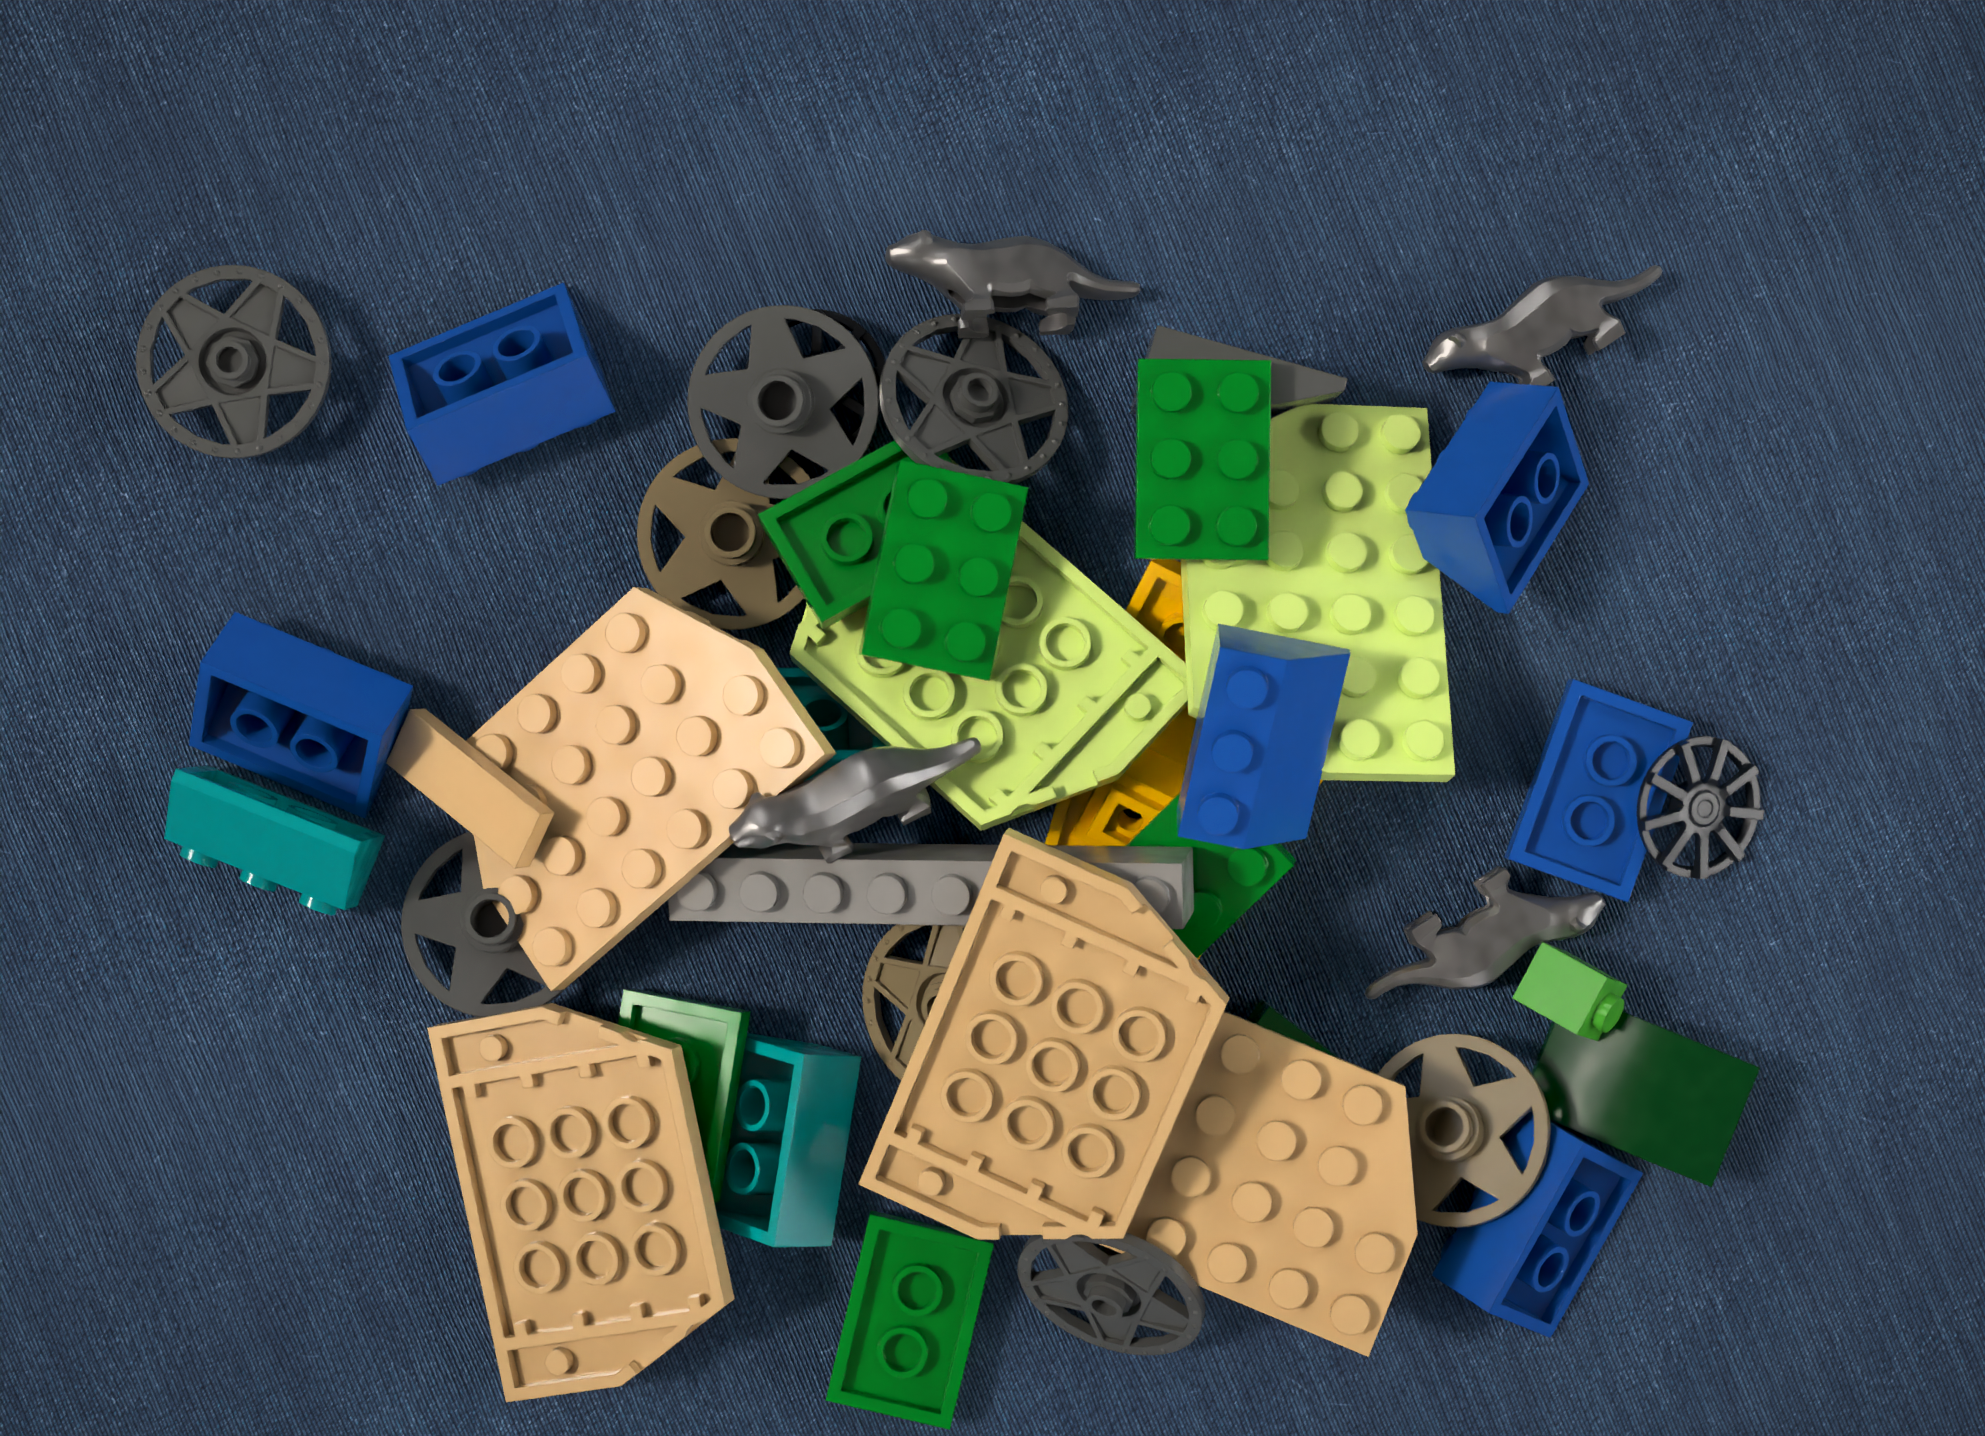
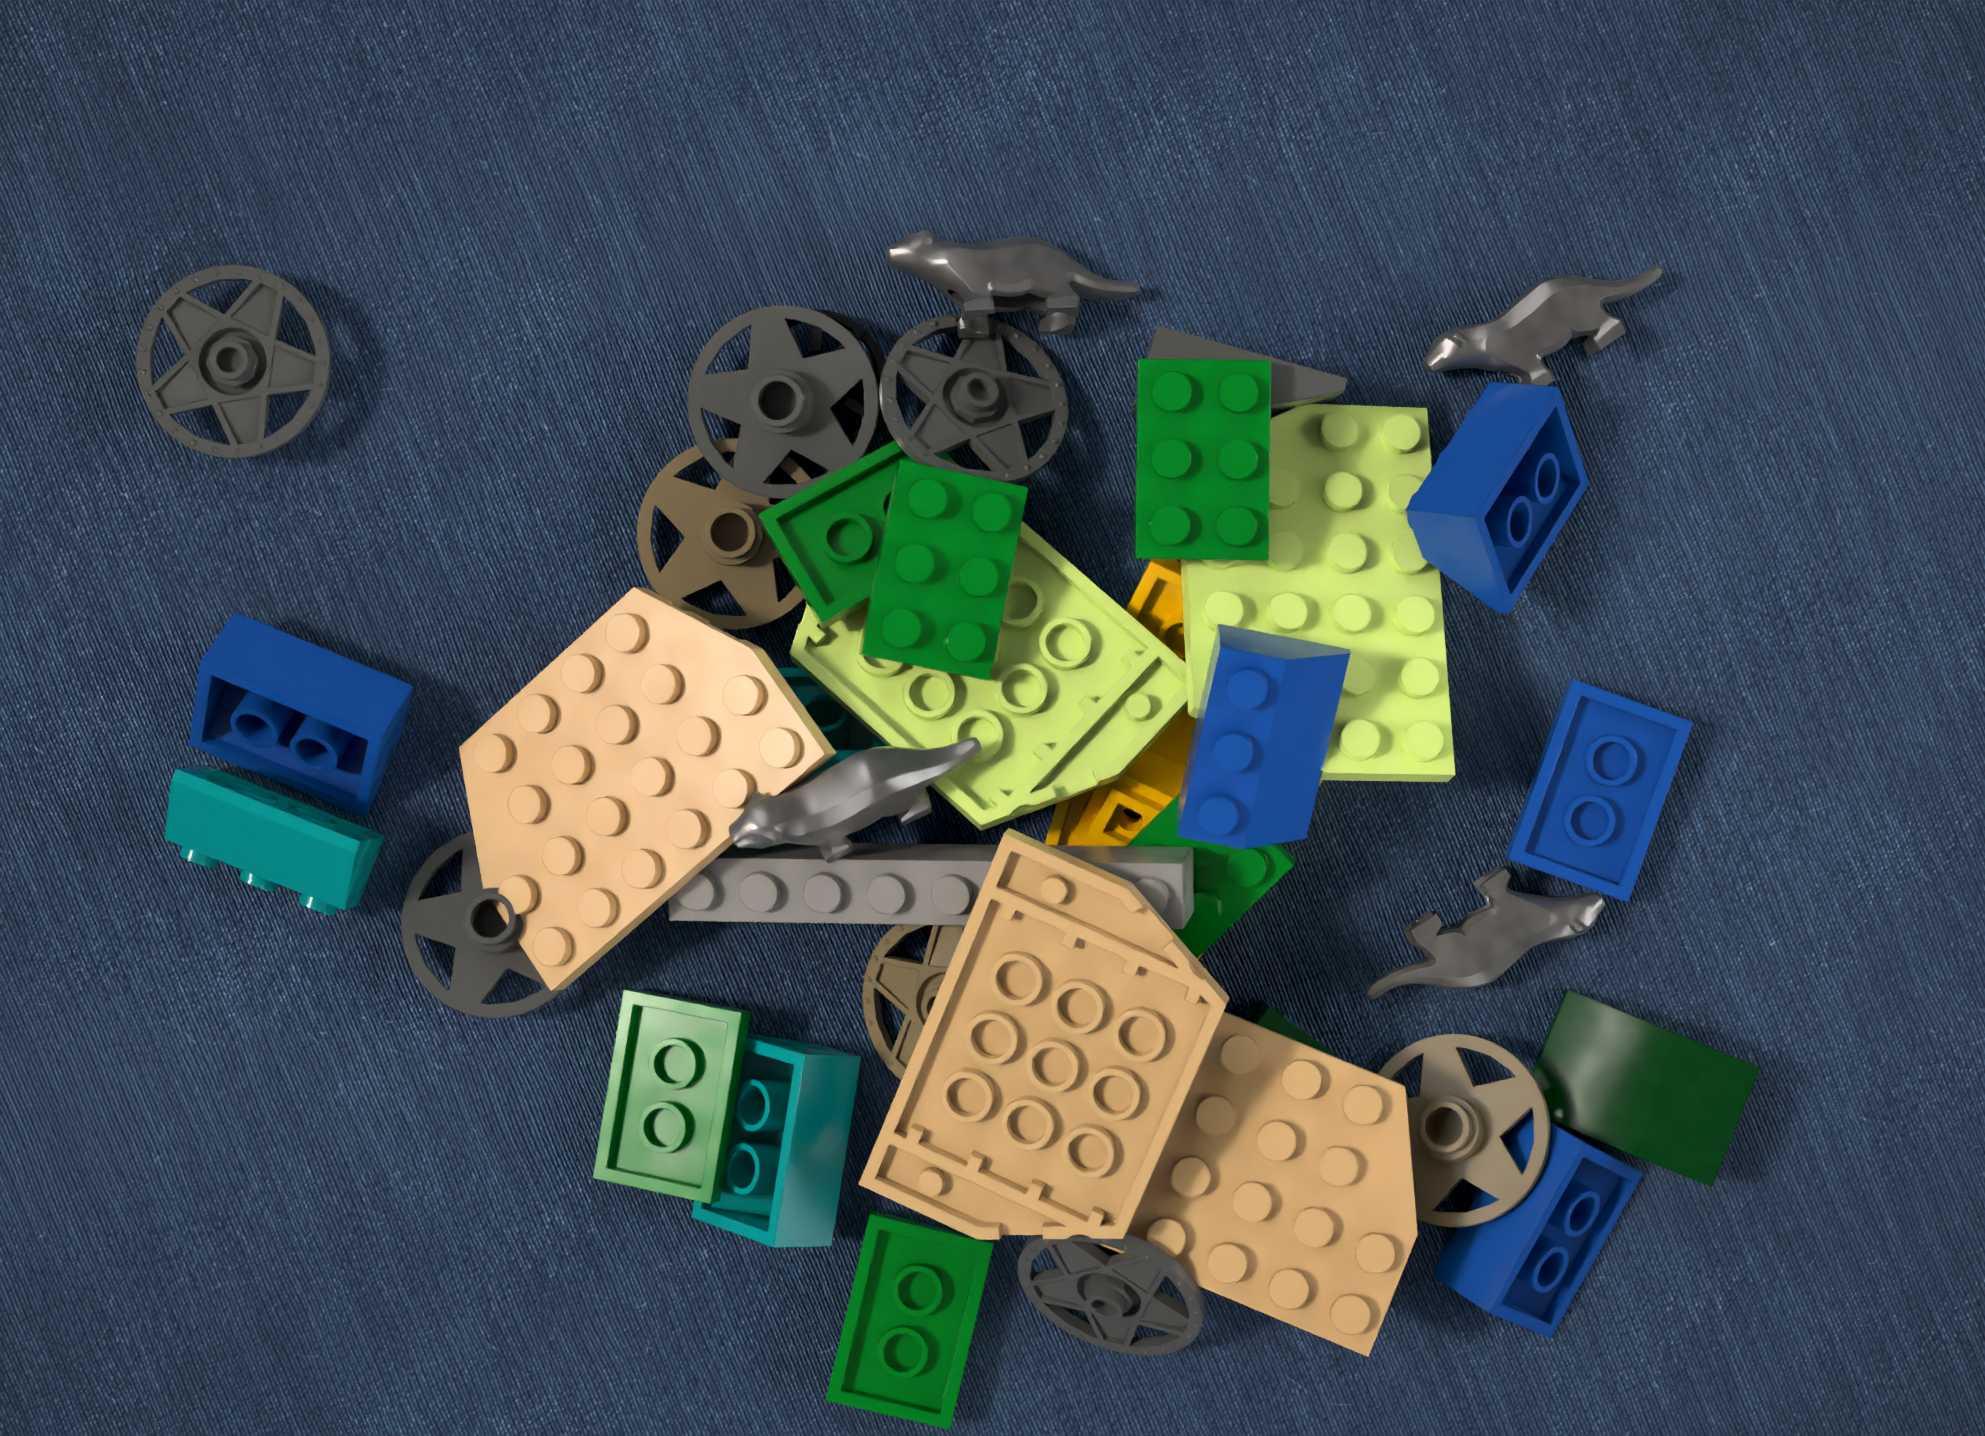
(470, 788): tan tile -> none
(500, 385): blue slope -> none
(580, 1194): tan plate -> none
(1571, 992): bright green brick -> none
(1700, 806): wheel -> none

